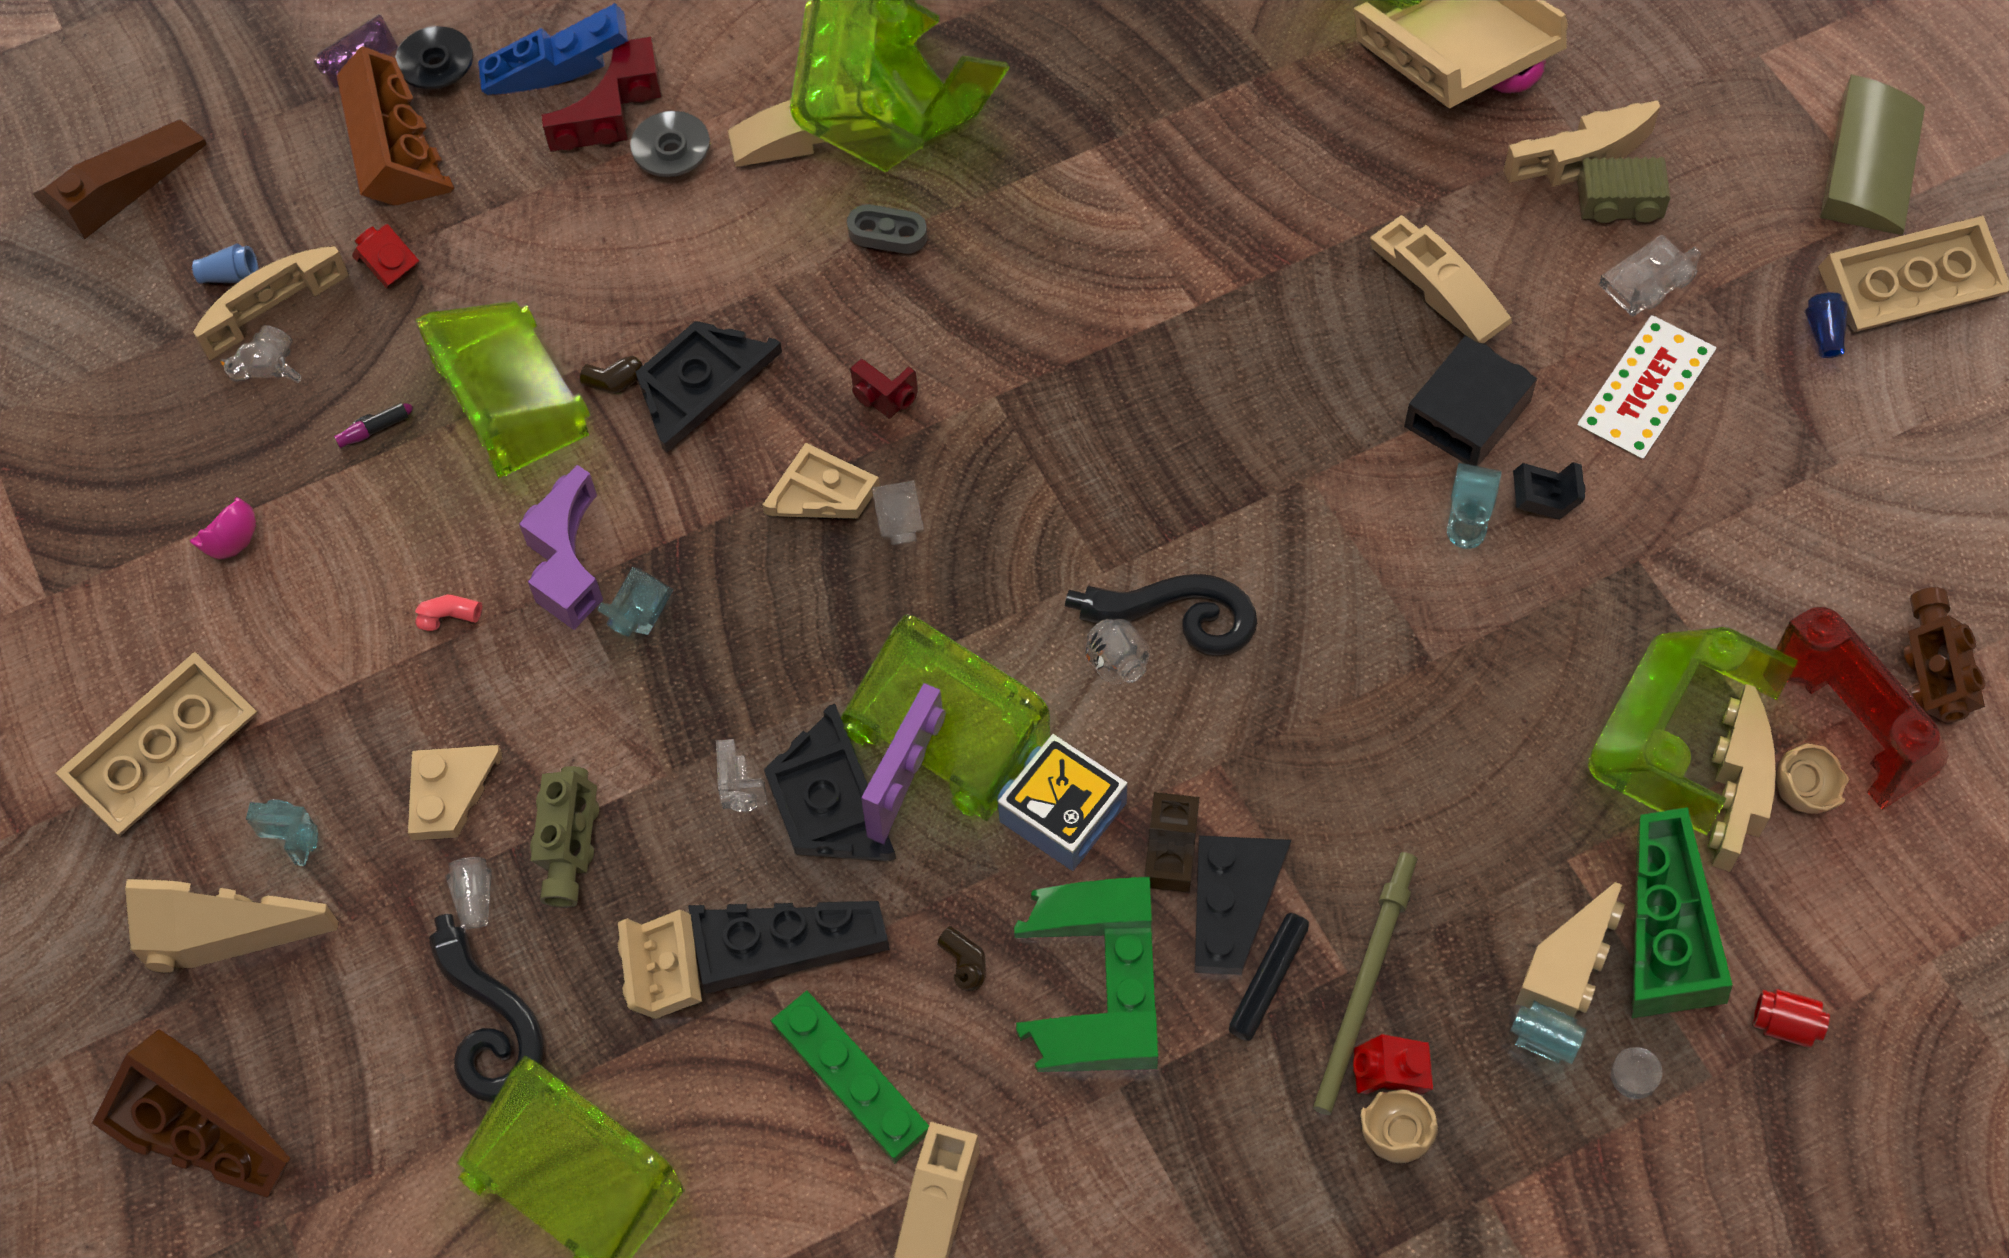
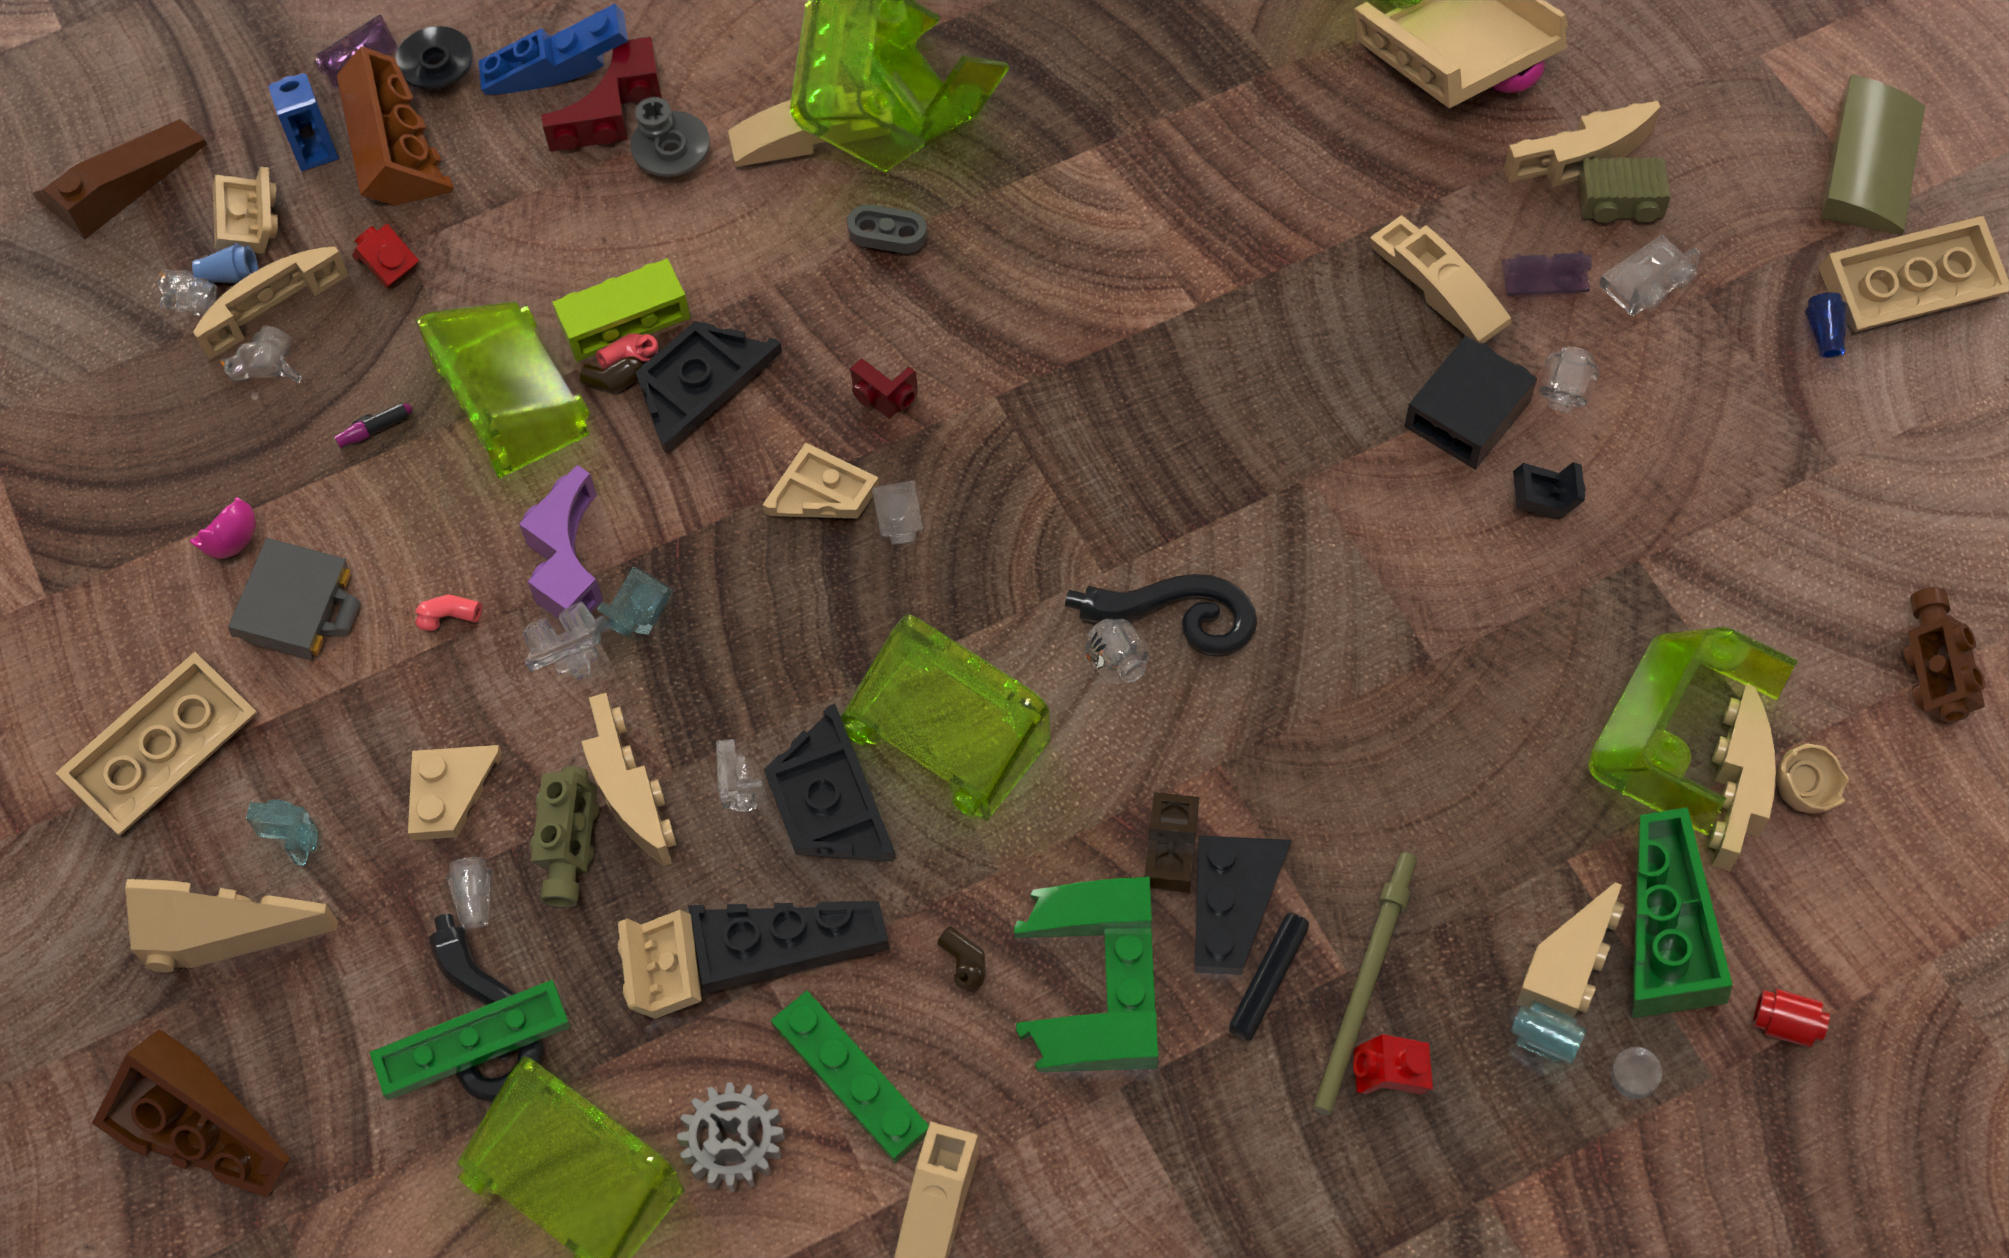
(185, 292): none -> clear animal
(244, 211): none -> tan bracket
(292, 600): none -> dark grey piece
(298, 108): none -> blue torso
(469, 1040): none -> green plate
(580, 634): none -> clear hips
(620, 306): none -> lime brick
(625, 786): none -> tan slope
(632, 344): none -> coral arm
(654, 106): none -> dark grey bush
(720, 1151): none -> light grey gear
(901, 762): medium lavender wing -> none
(1061, 801): piece -> none
(1399, 1126): tan hair -> none
(1472, 504): clear light blue piece -> none
(1547, 274): none -> clear purple hinge
(1568, 379): none -> clear head
(1647, 386): white sticker -> none
(1836, 656): clear red windscreen -> none

